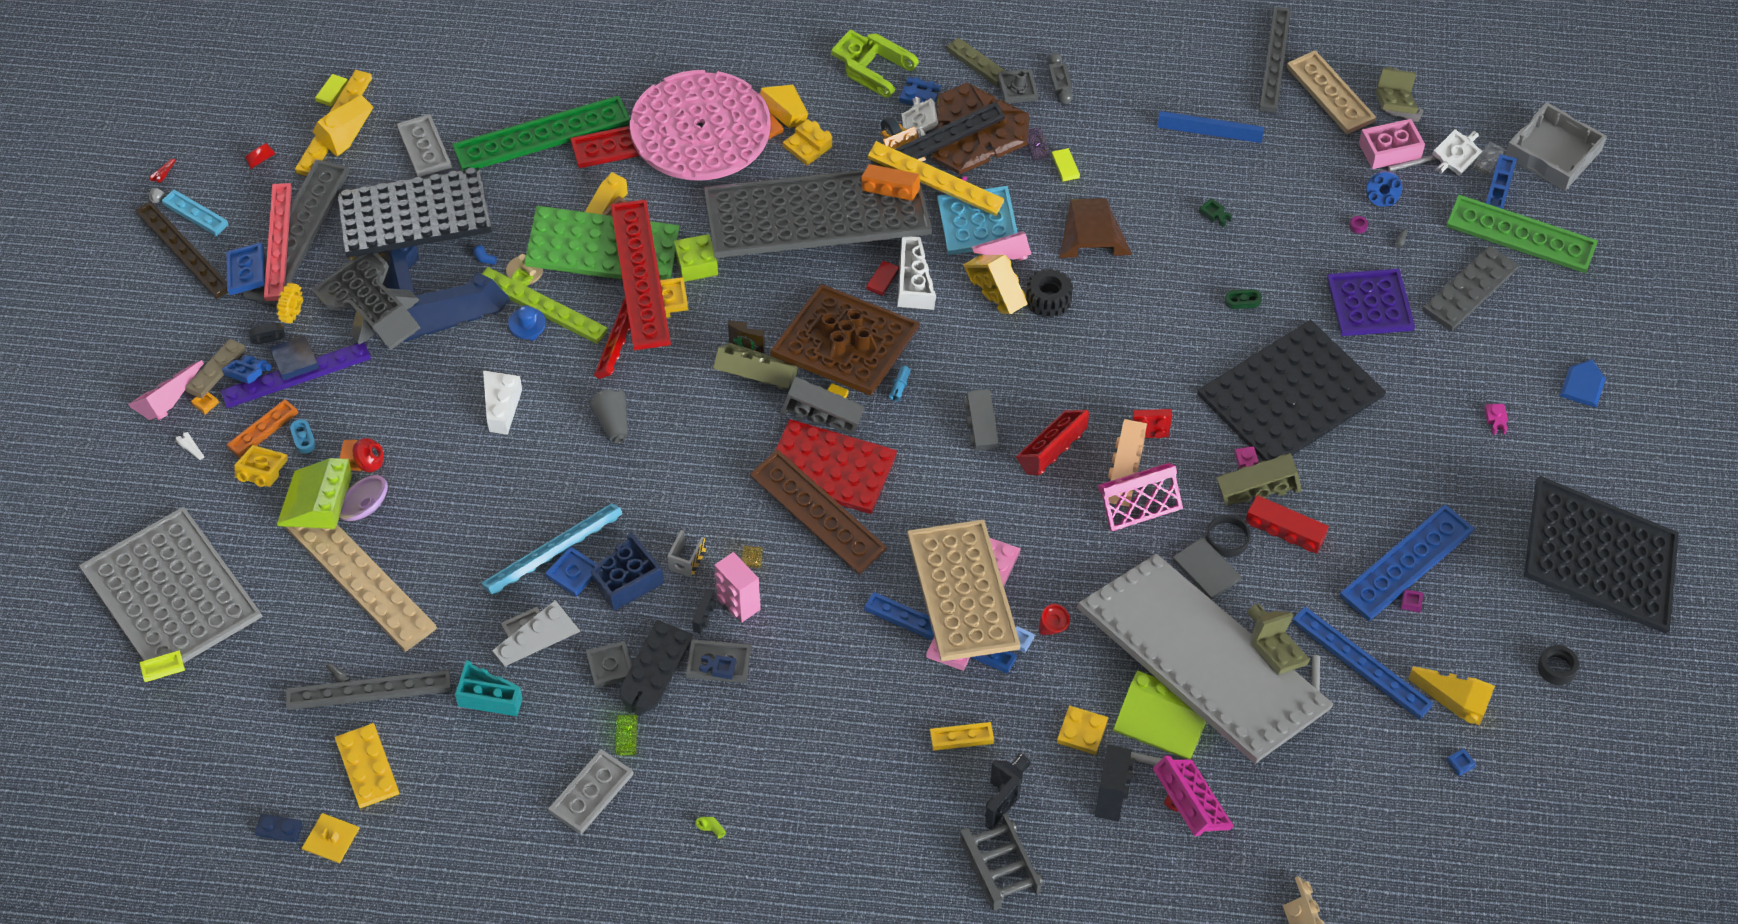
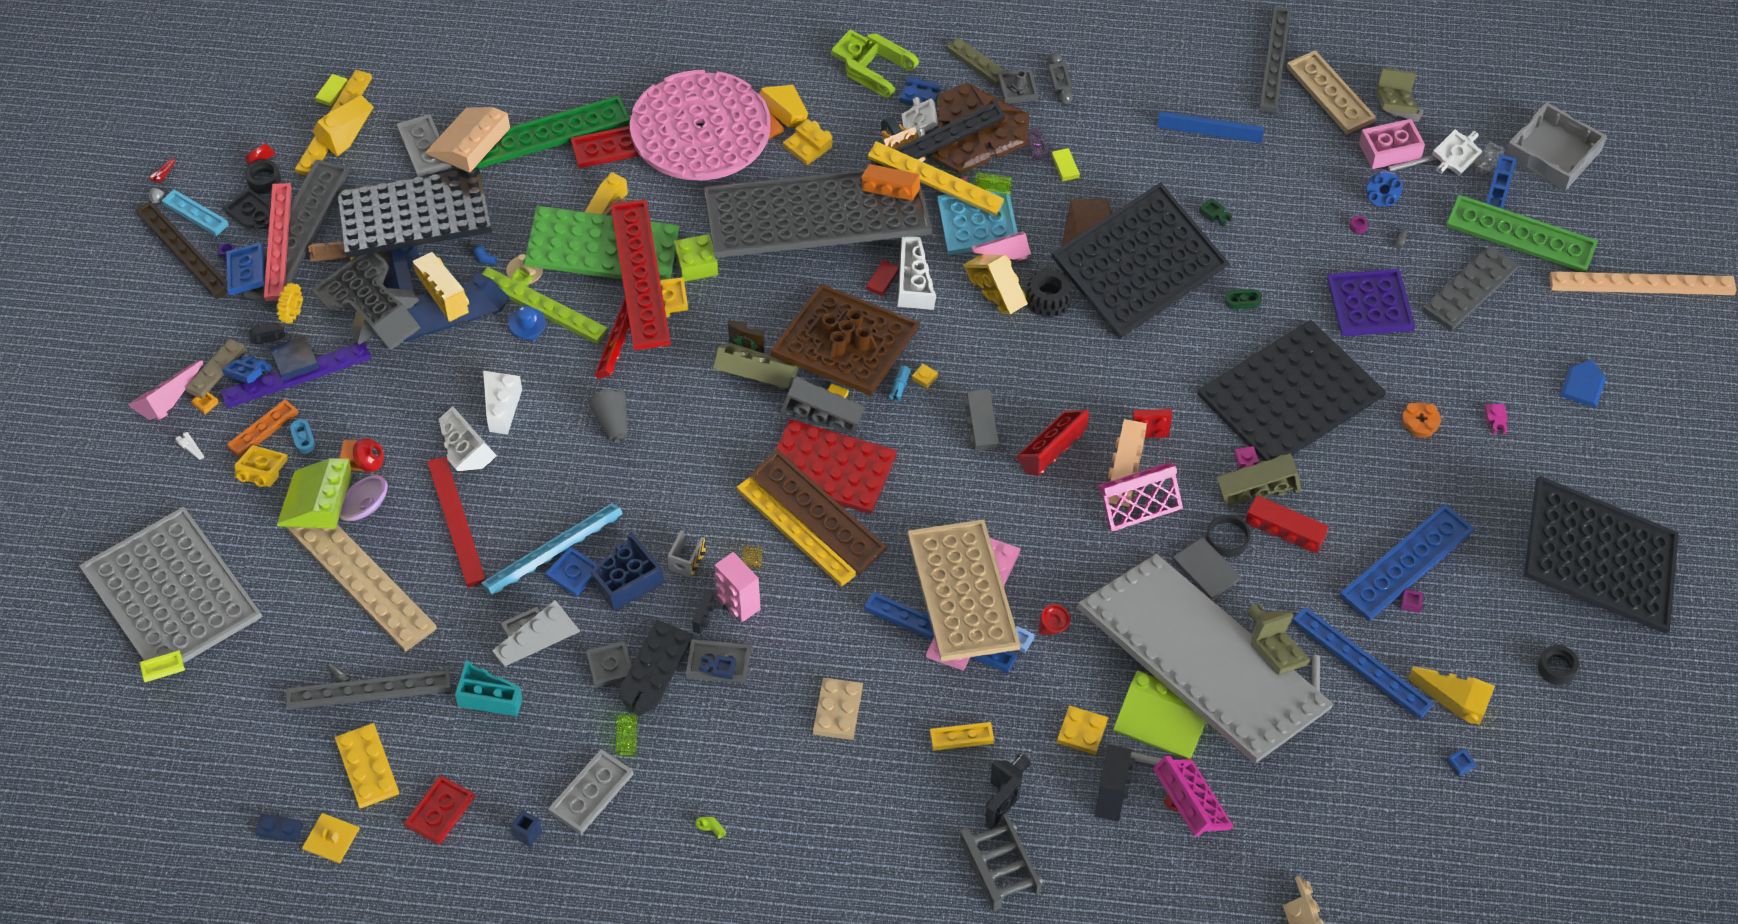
(223, 249): none -> dark purple plate
(249, 209): none -> black tile
(258, 167): none -> black tyre
(323, 252): none -> medium nougat hinge
(439, 810): none -> red tile
(441, 286): none -> yellow wedge
(456, 521): none -> red tile
(463, 444): none -> white wedge
(470, 137): none -> light nougat slope
(526, 828): none -> dark blue brick
(797, 532): none -> yellow plate
(838, 708): none -> tan plate
(924, 376): none -> yellow plate
(994, 183): none -> clear neon green plate
(1140, 260): none -> black plate
(1425, 411): none -> orange plate
(1642, 283): none -> light nougat plate

